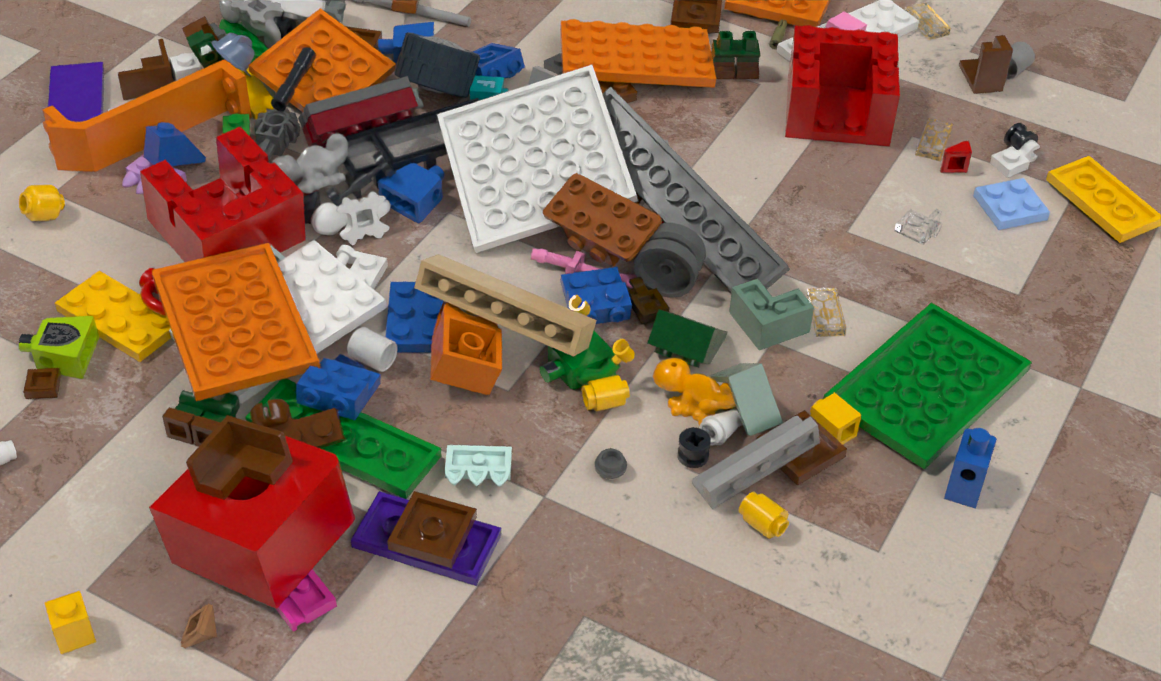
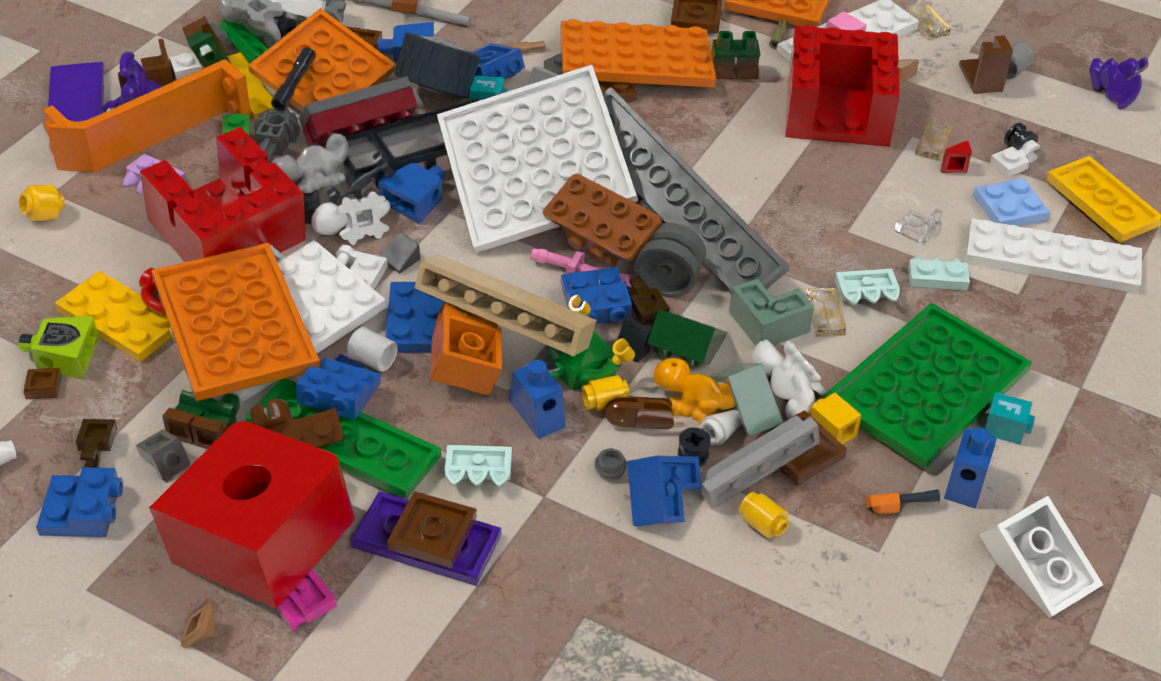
(70, 622): yellow brick -> none
(80, 503): none -> blue plate
(94, 437): none -> dark brown plate
(136, 82): none -> dark purple animal
(165, 453): none -> dark grey bracket
(170, 144): blue slope -> none
(236, 50): sand blue piece -> none
(237, 451): reddish brown panel -> none
(401, 252): none -> slope
(526, 47): none -> medium nougat piece
(536, 389): none -> blue torso
(637, 337): none -> black slope
(640, 412): none -> reddish brown arm
(658, 486): none -> blue panel
(791, 376): none -> white animal
(867, 285): none -> light aqua plate
(891, 502): none -> orange piece
(907, 68): none -> medium nougat slope
(938, 274): none -> light aqua plate
(1009, 418): none -> teal brick
(1042, 557): none -> white slope
(1054, 255): none -> white plate
(1115, 79): none -> dark purple animal

